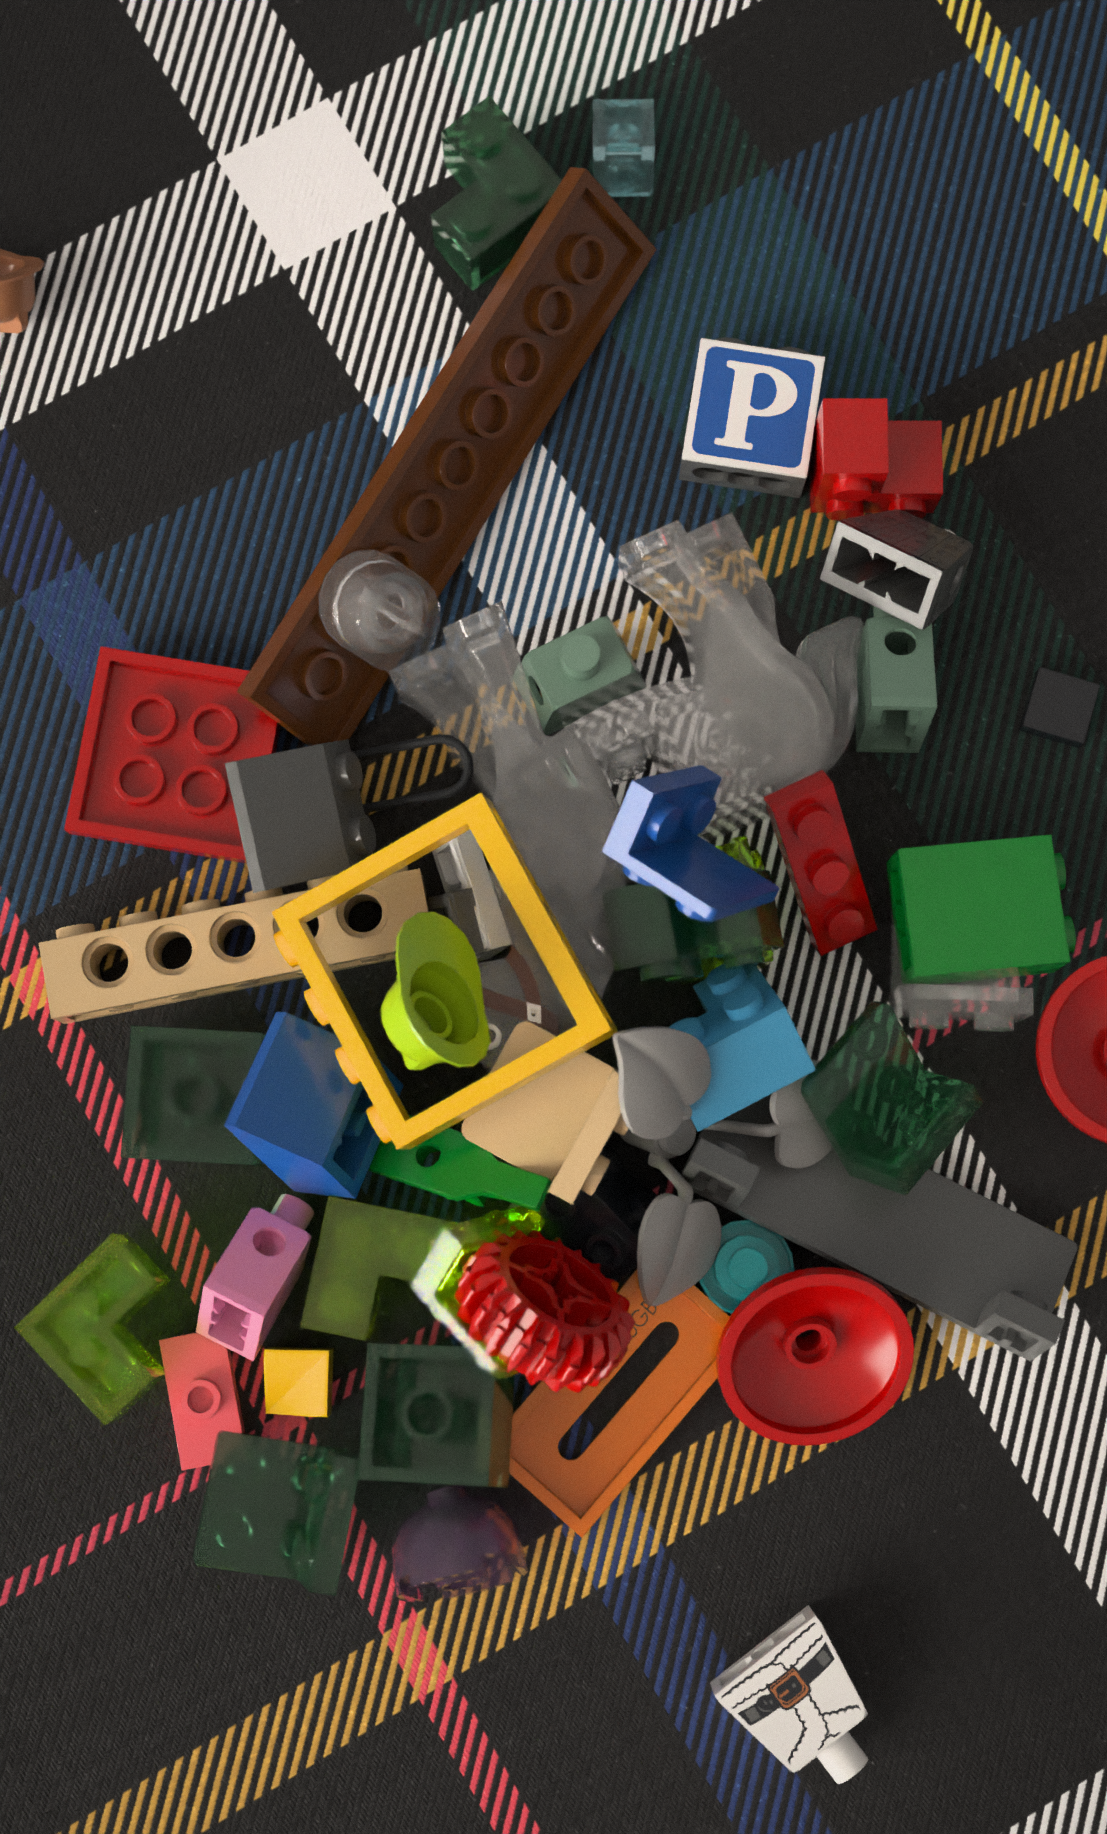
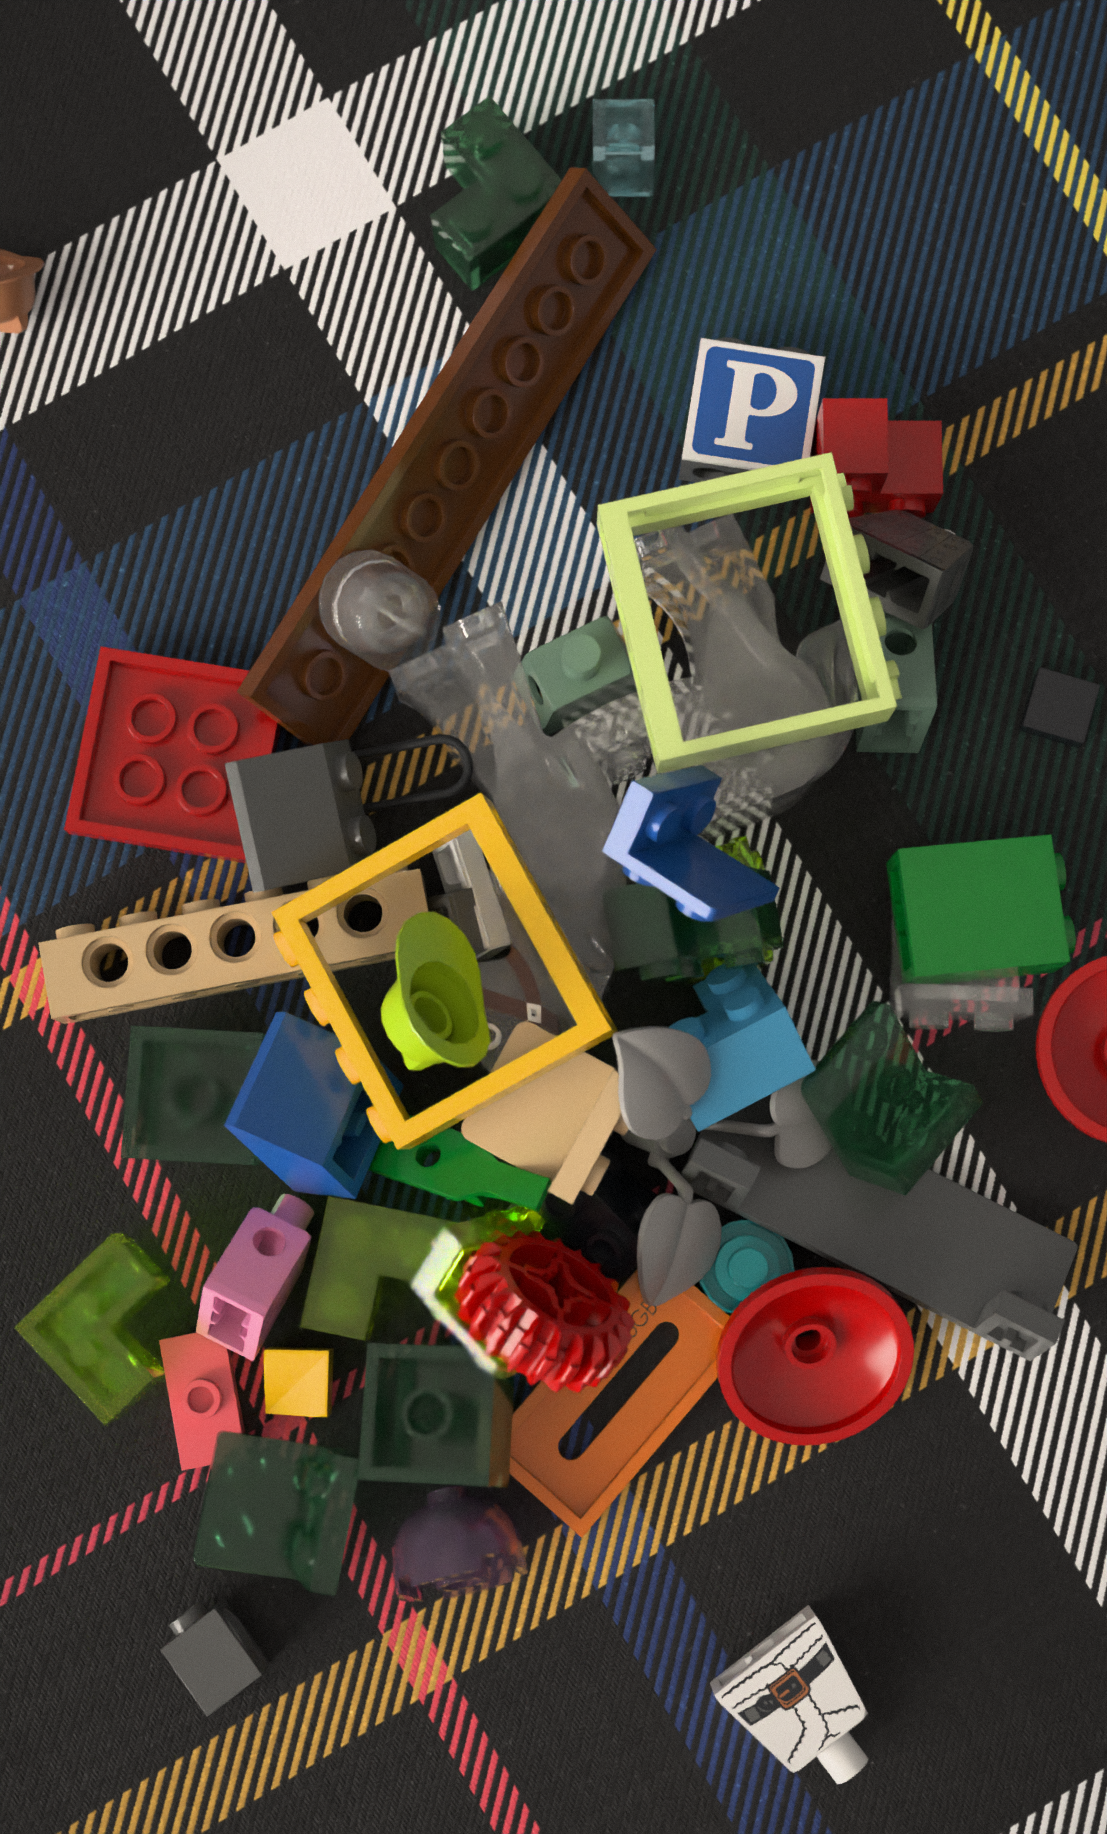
(213, 1654): none -> dark grey brick
(820, 862): red plate -> none
(846, 560): none -> yellowish green window

